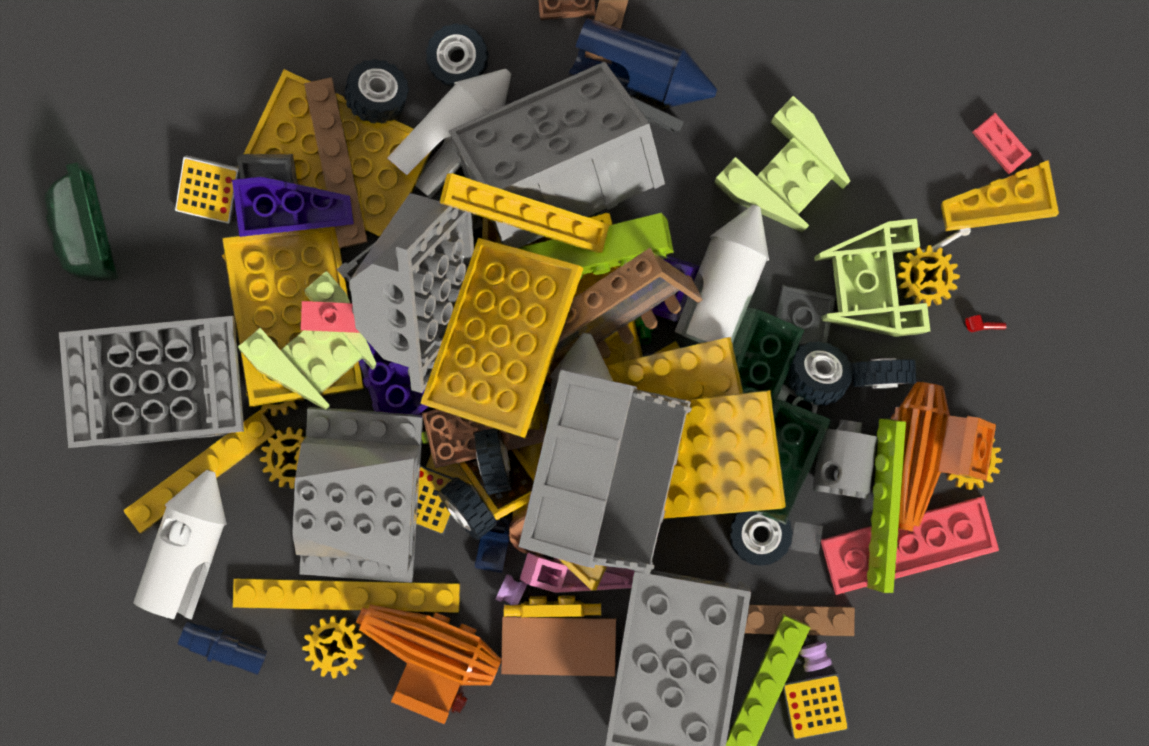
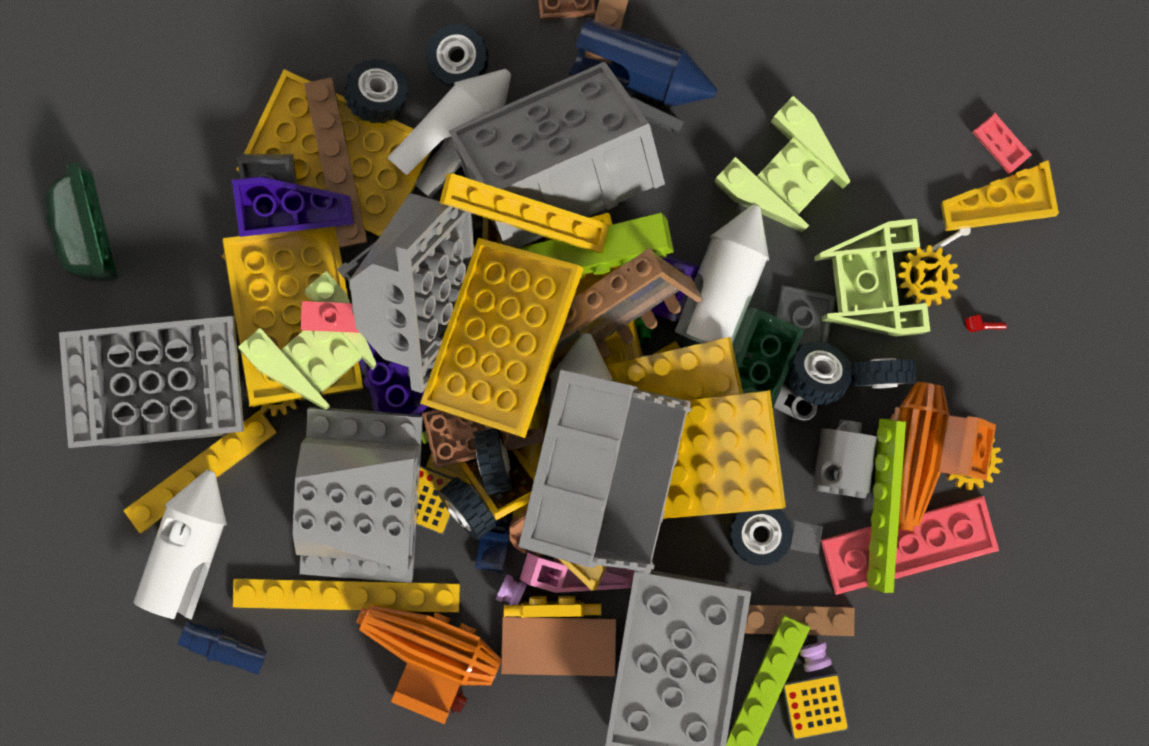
(206, 189): yellow tile -> none
(281, 449): yellow gear -> none
(329, 658): yellow gear -> none
(798, 441): clear green windscreen -> none

